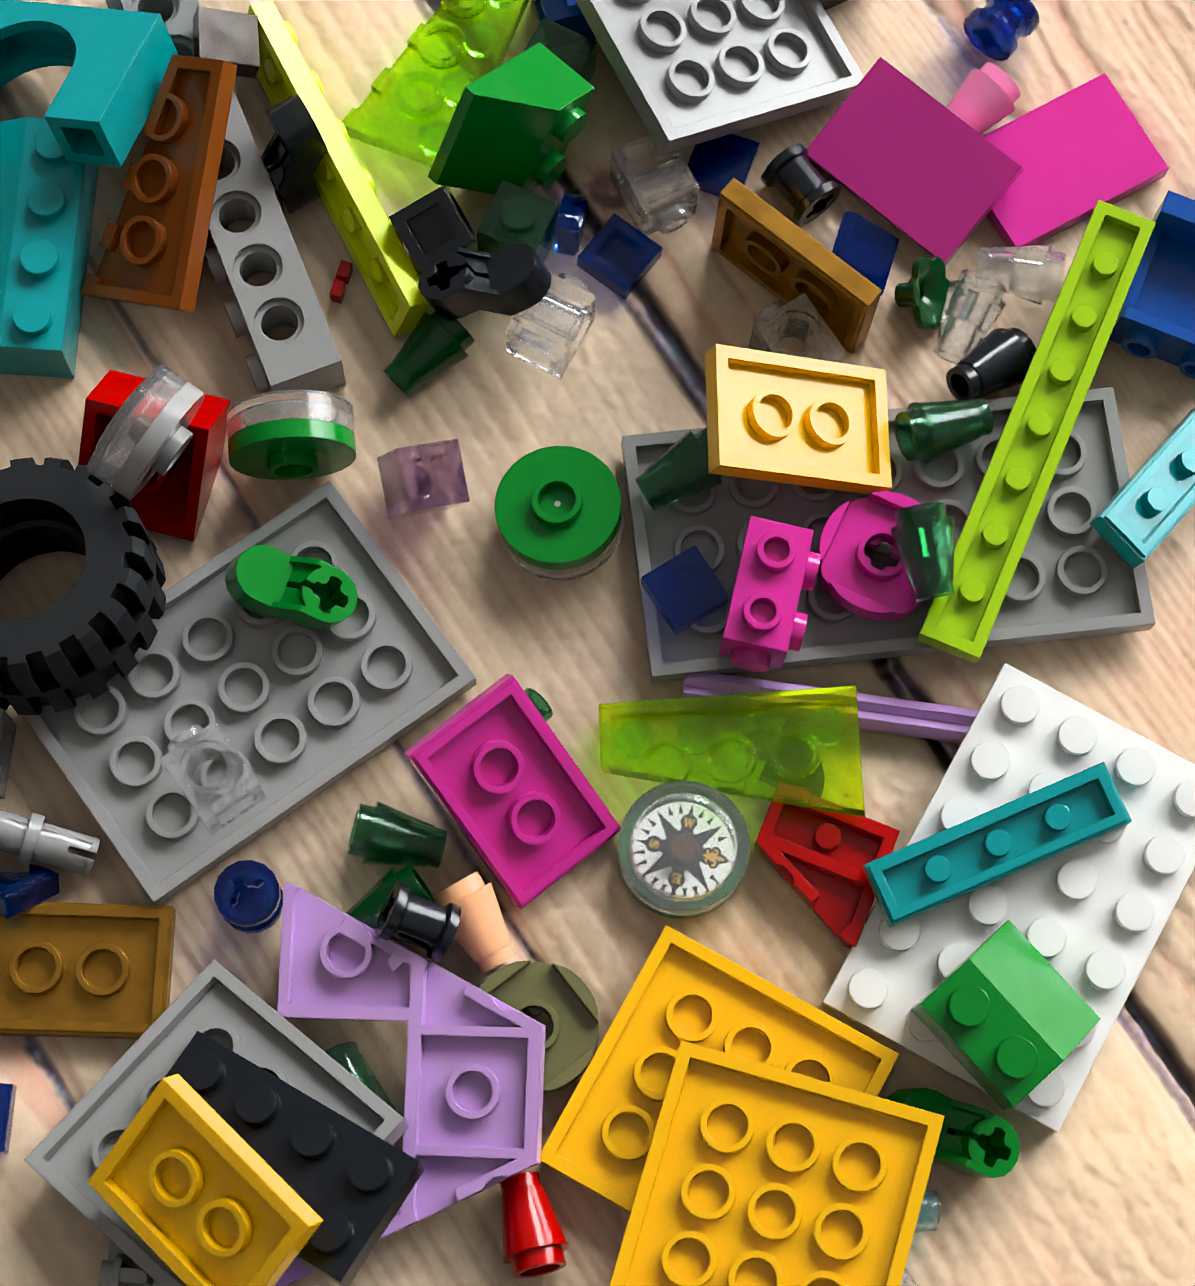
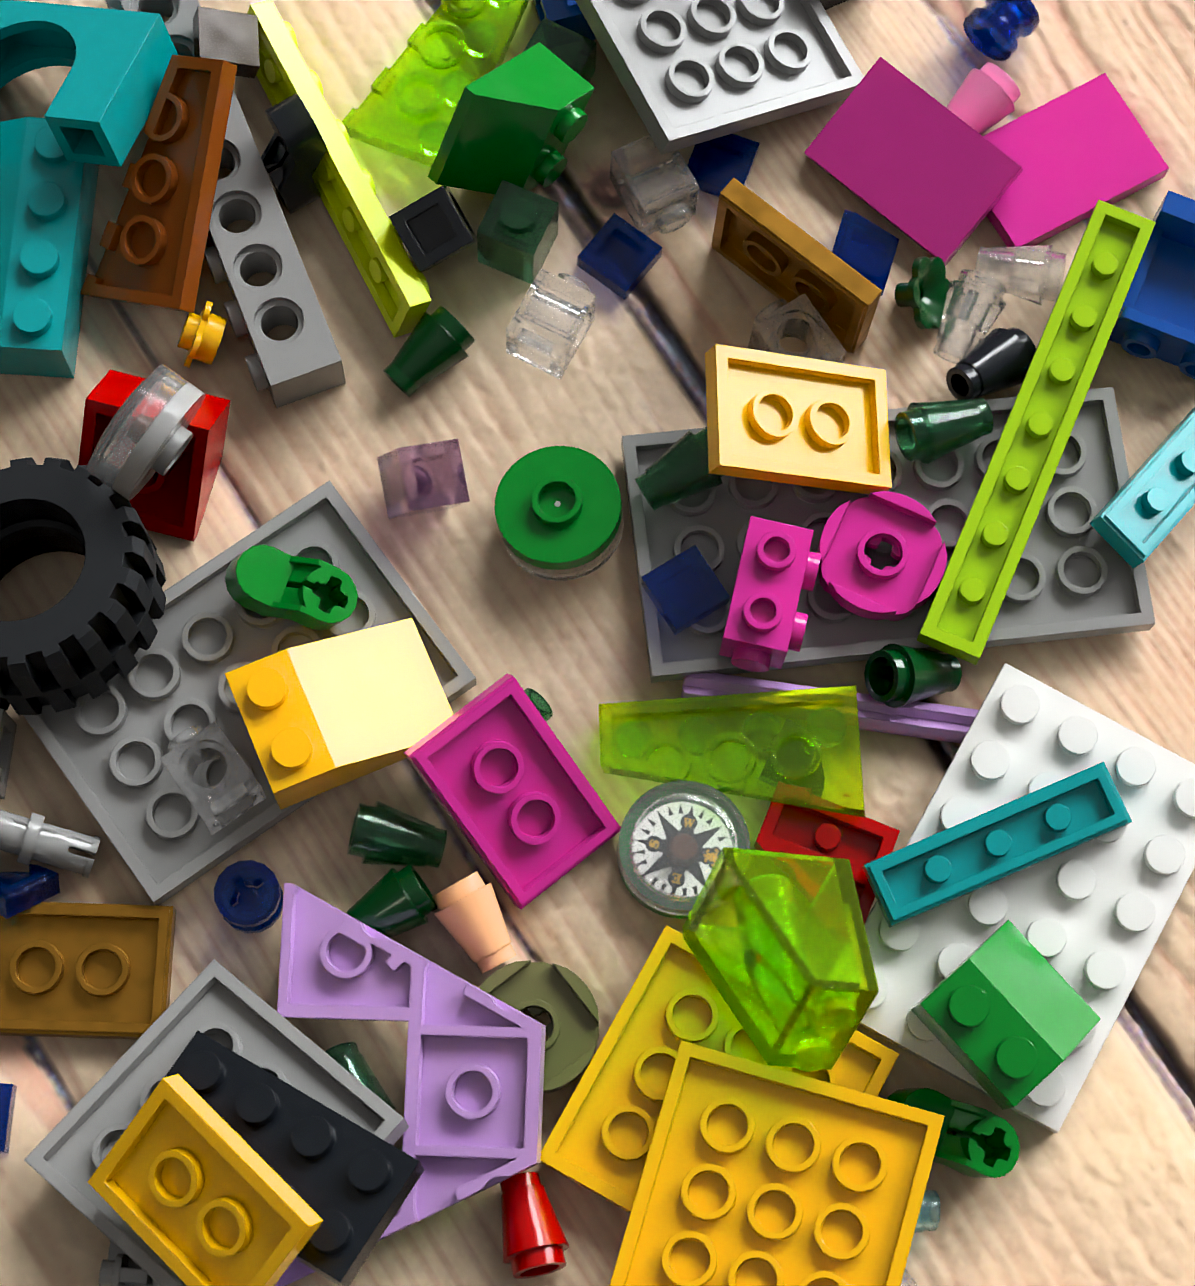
(201, 335): none -> yellow plate
(291, 434): green piece -> none
(338, 707): none -> slope
(341, 279): red piece -> none
(418, 921): black bush -> none
(490, 282): black piece -> none
(570, 223): clear blue tile -> none
(786, 952): none -> clear neon green slope
(800, 183): black bush -> none
(910, 674): none -> dark green cone
(926, 548): clear green cone -> none

